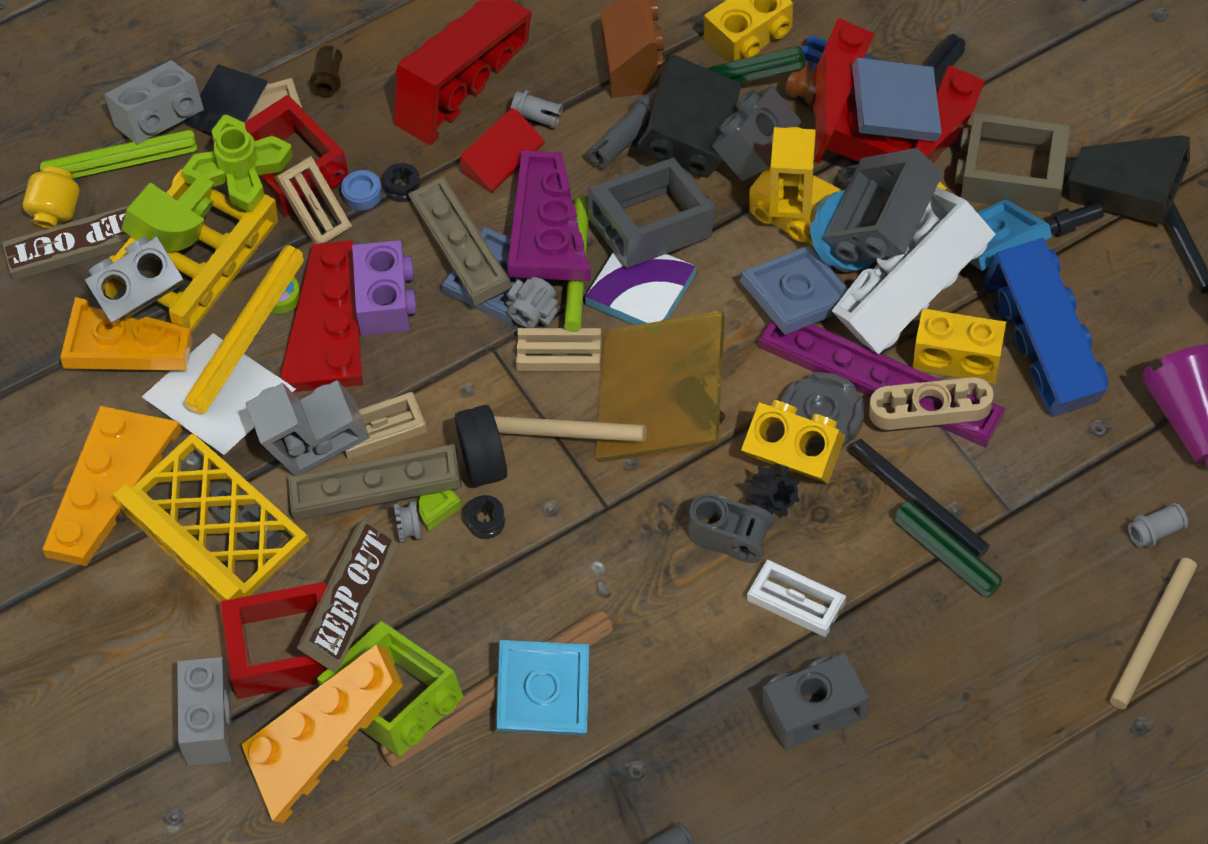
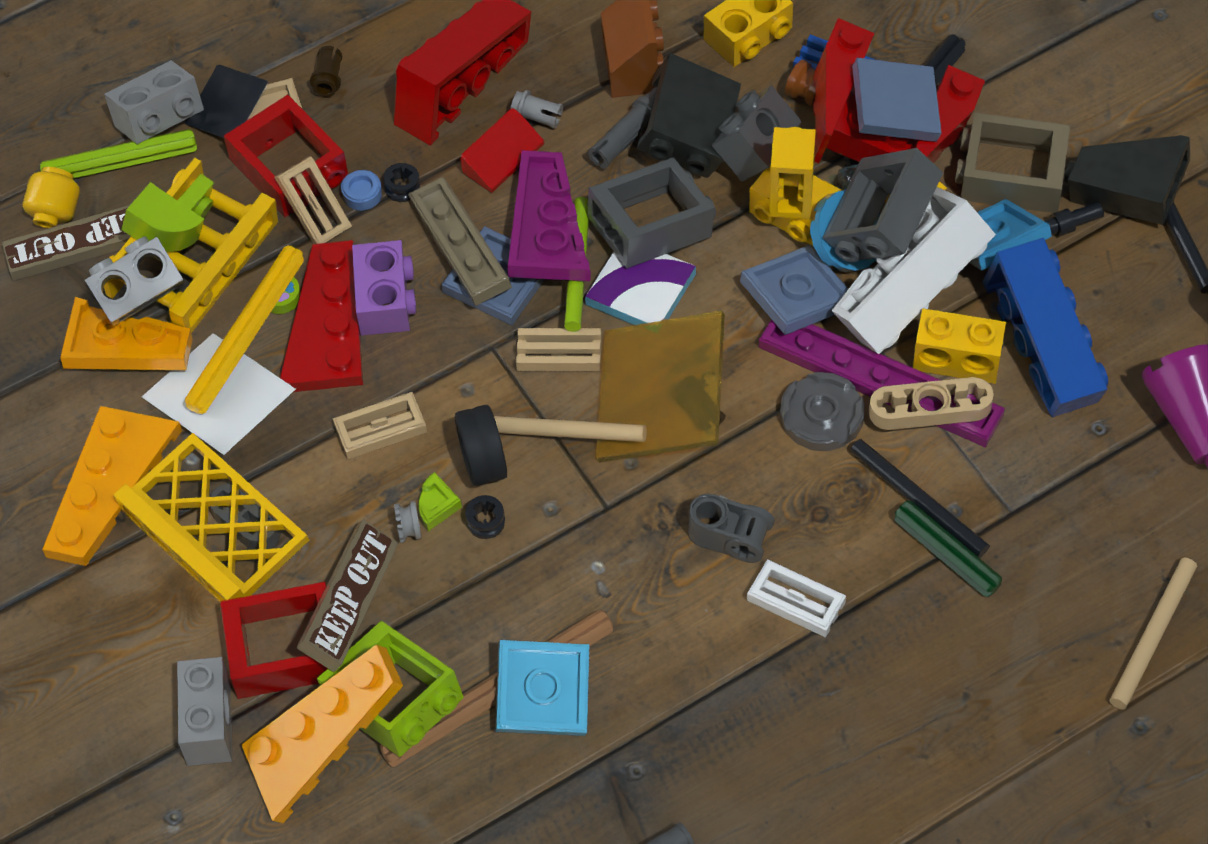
(239, 162): lime plant -> none
(306, 429): light grey brick -> none
(374, 482): dark tan tile -> none
(532, 302): light grey gear -> none
(762, 65): dark green axle -> none
(773, 489): black gear -> none
(791, 447): yellow brick -> none
(802, 721): dark grey brick -> none
(1150, 528): light grey pin -> none

